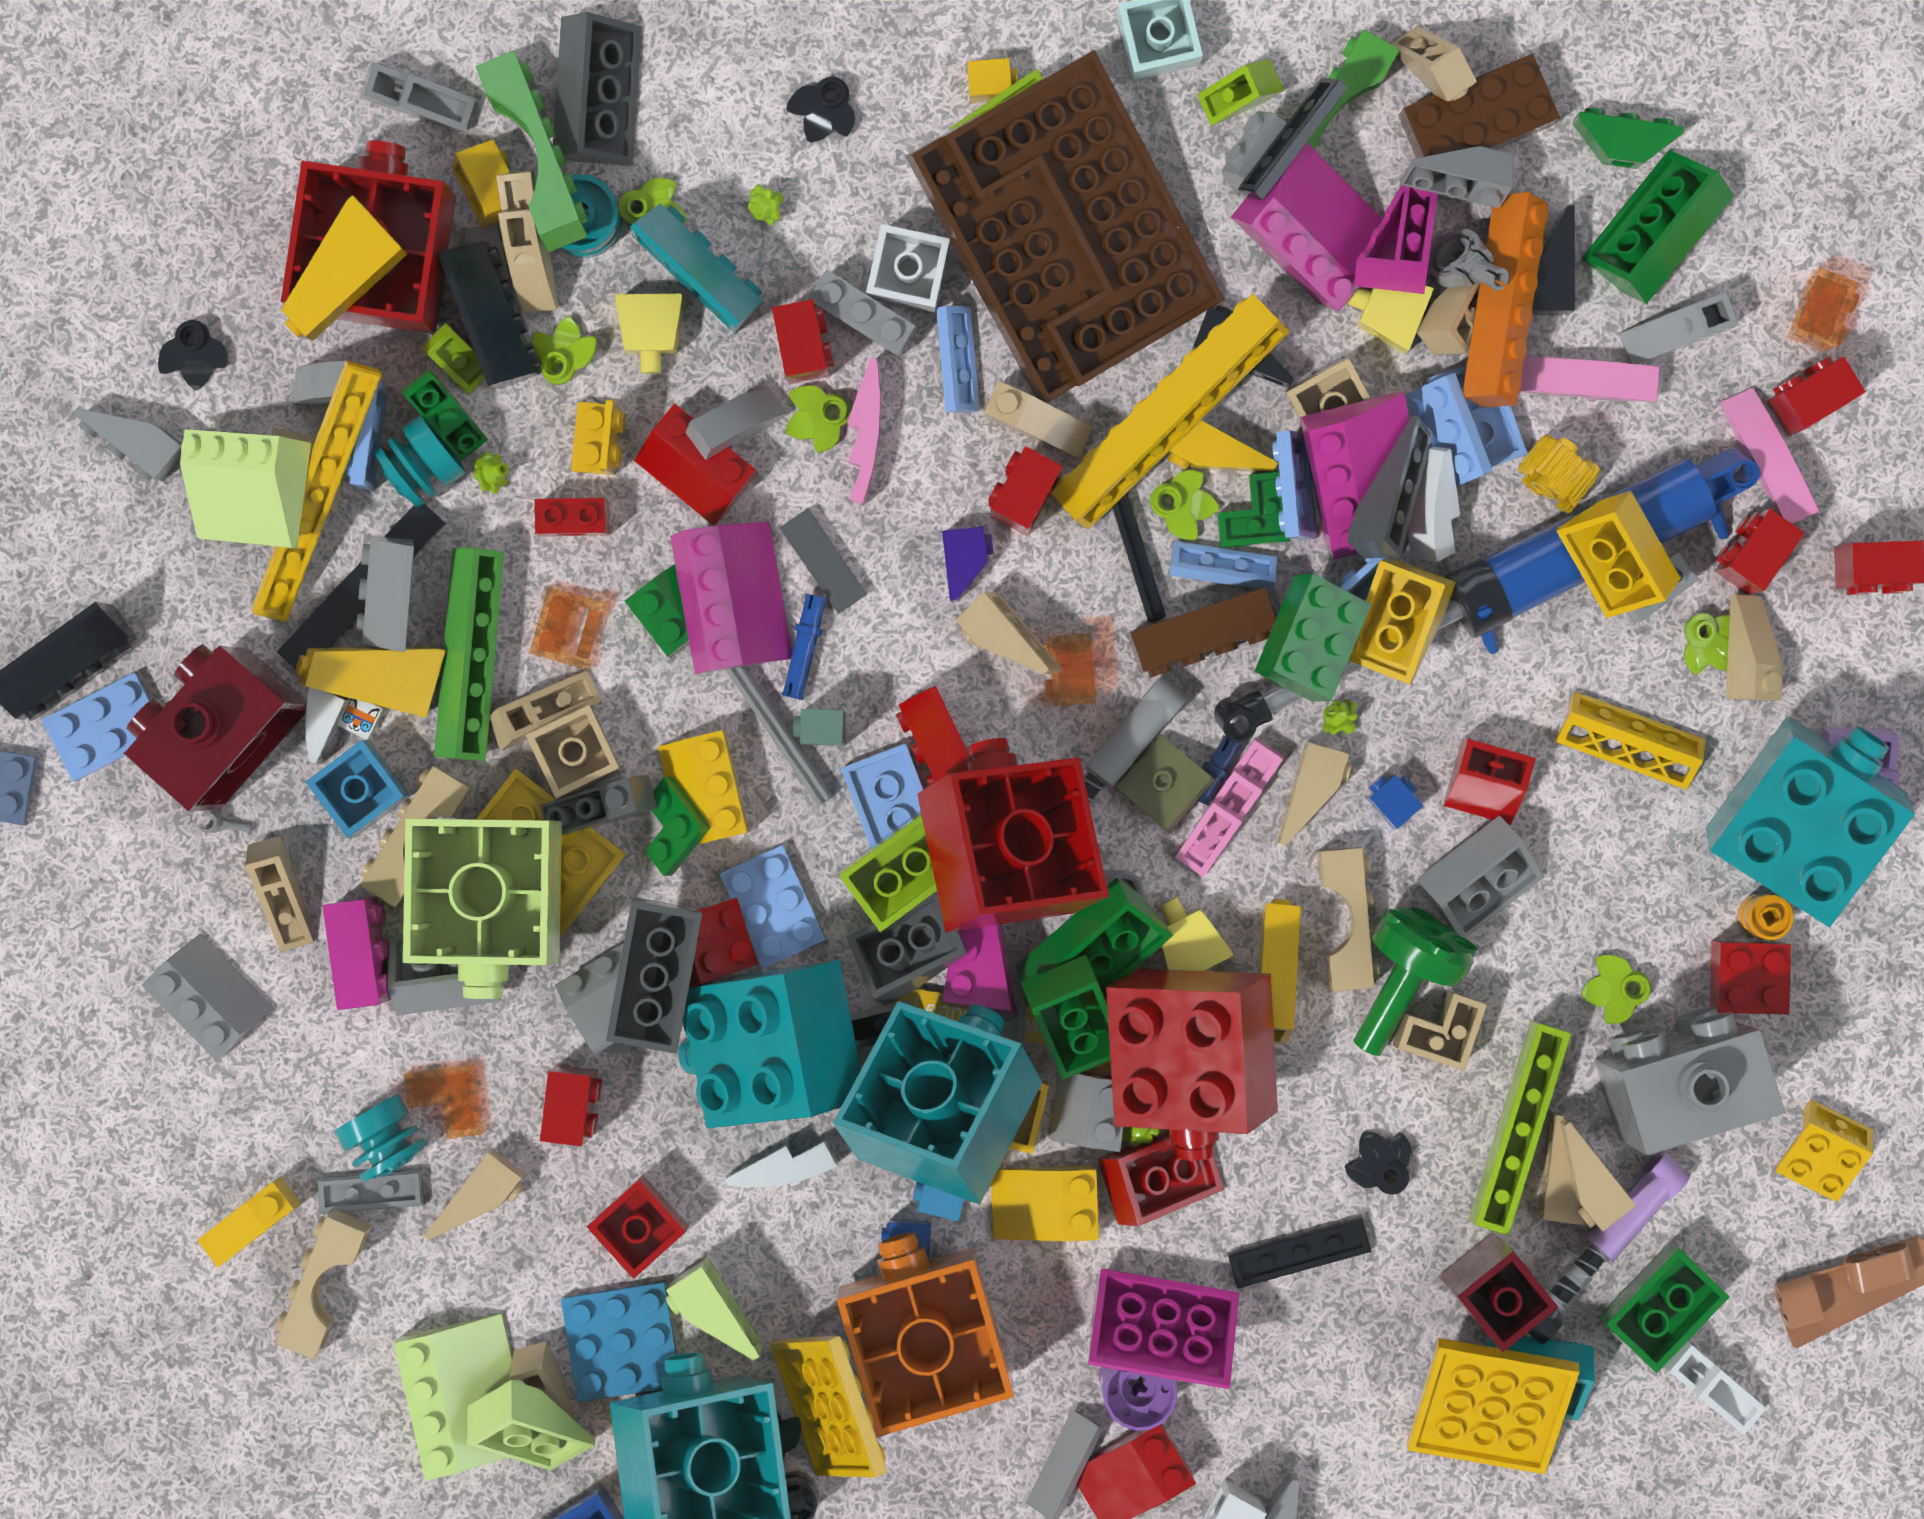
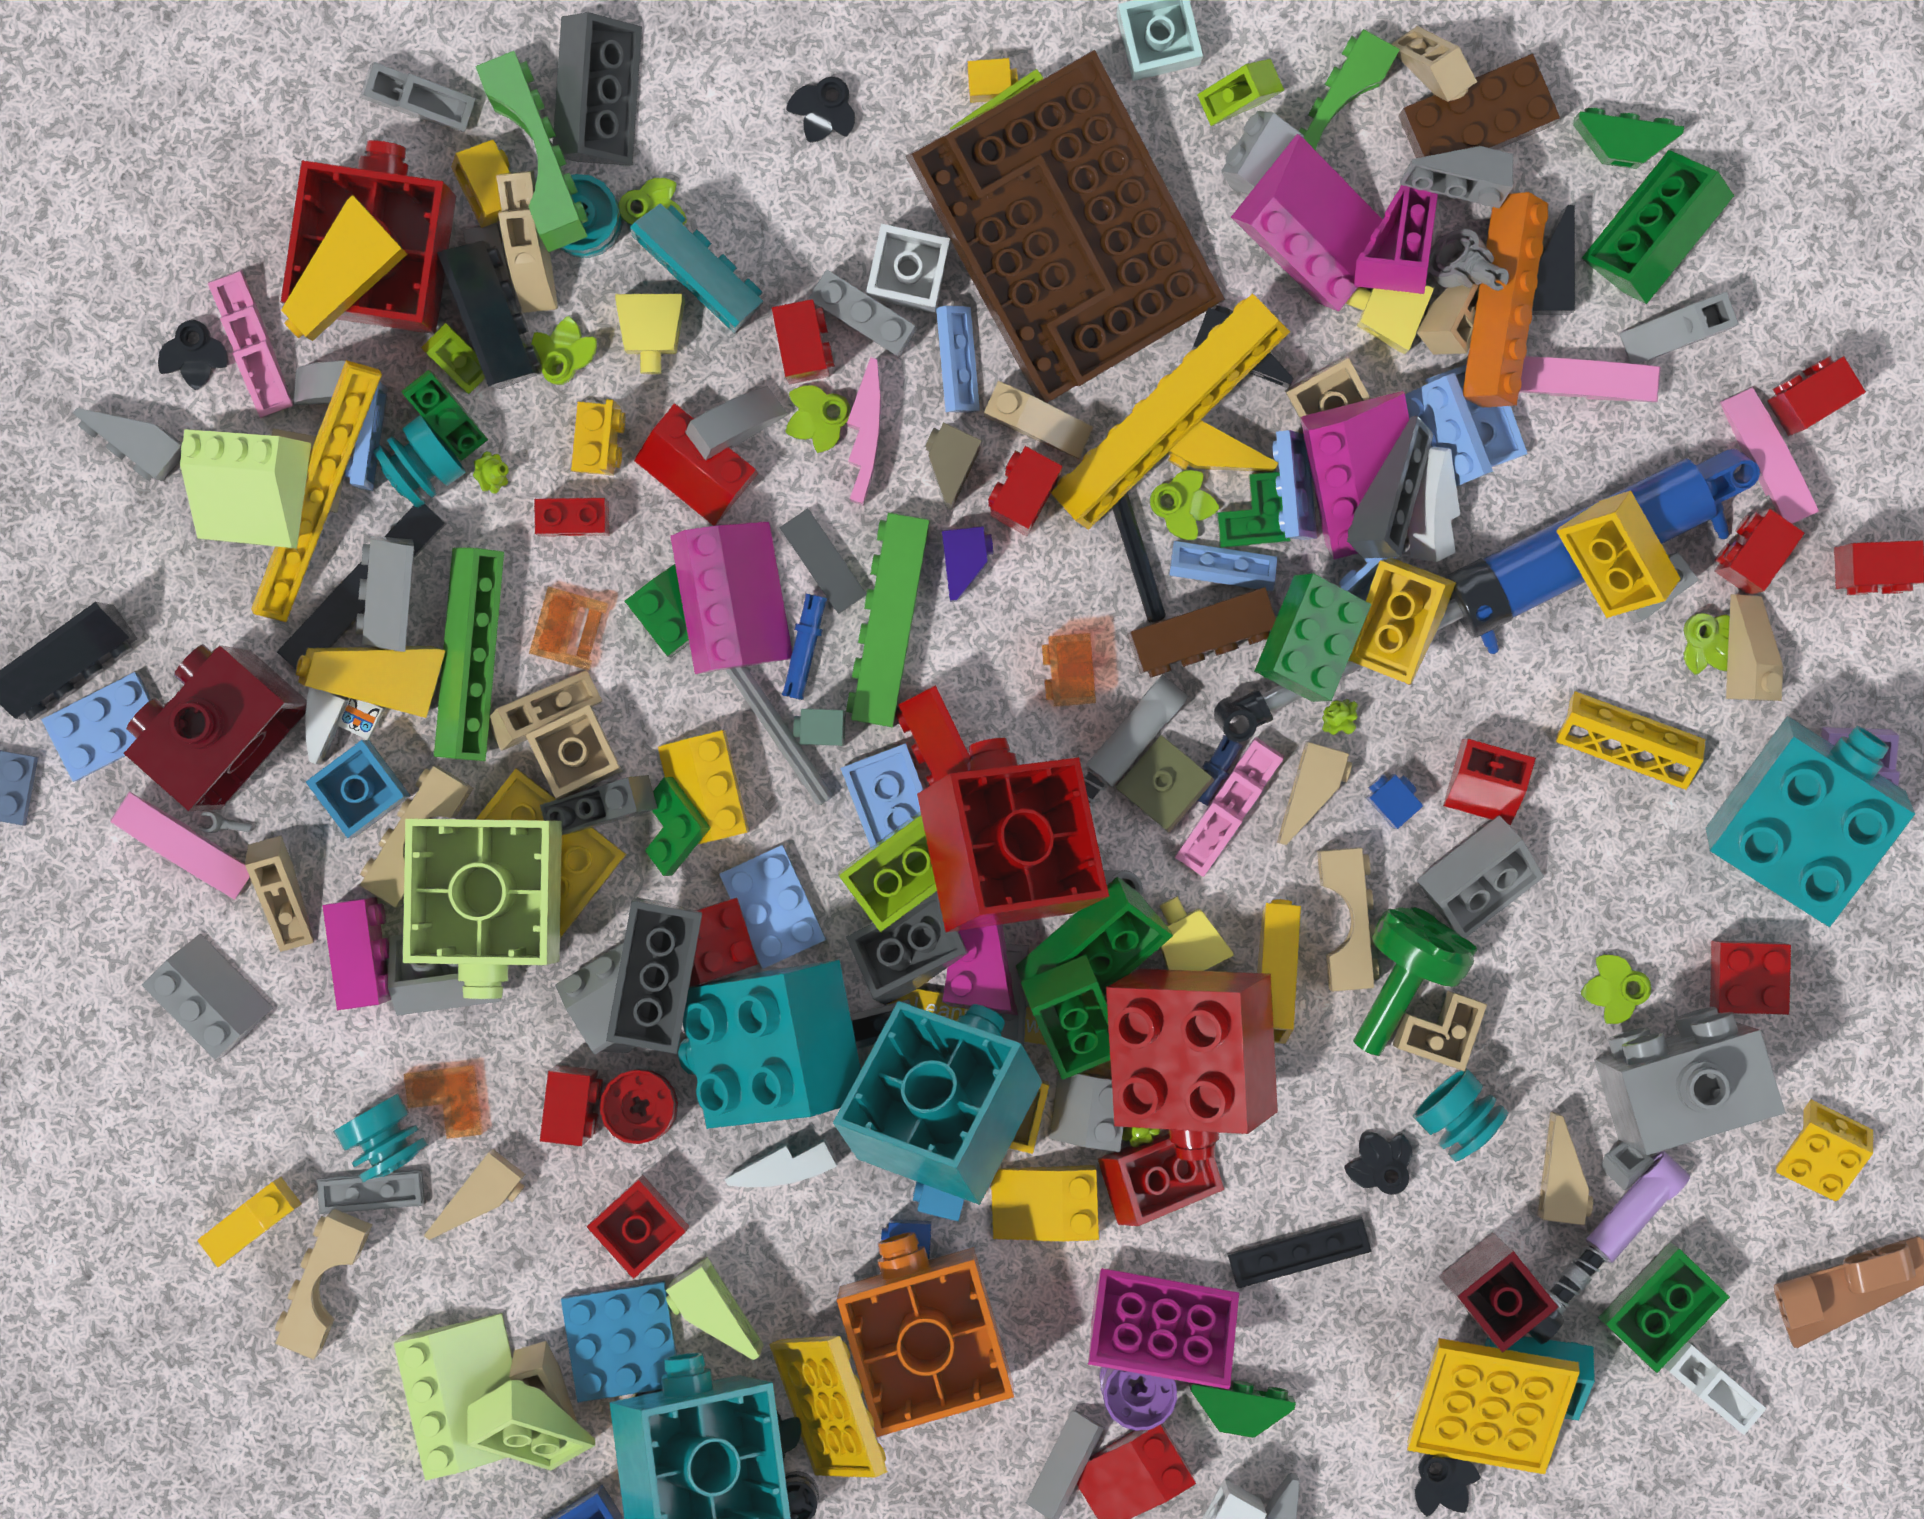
(181, 845): none -> bright pink slope
(250, 343): none -> bright pink slope
(620, 1098): none -> red wheel
(765, 204): lime plant -> none
(889, 621): none -> bright green brick
(951, 460): none -> dark tan slope
(997, 628): tan slope -> none
(1242, 1408): none -> green slope
(1292, 138): black tile -> none
(1446, 1486): none -> black plate
(1466, 1121): none -> teal wheel
(1519, 1127): lime brick -> none
(1558, 472): yellow brick -> none
(1594, 1186): tan slope -> none
(1625, 1165): none -> light grey slope
(1765, 916): light orange wheel -> none
(1824, 310): clear orange brick -> none

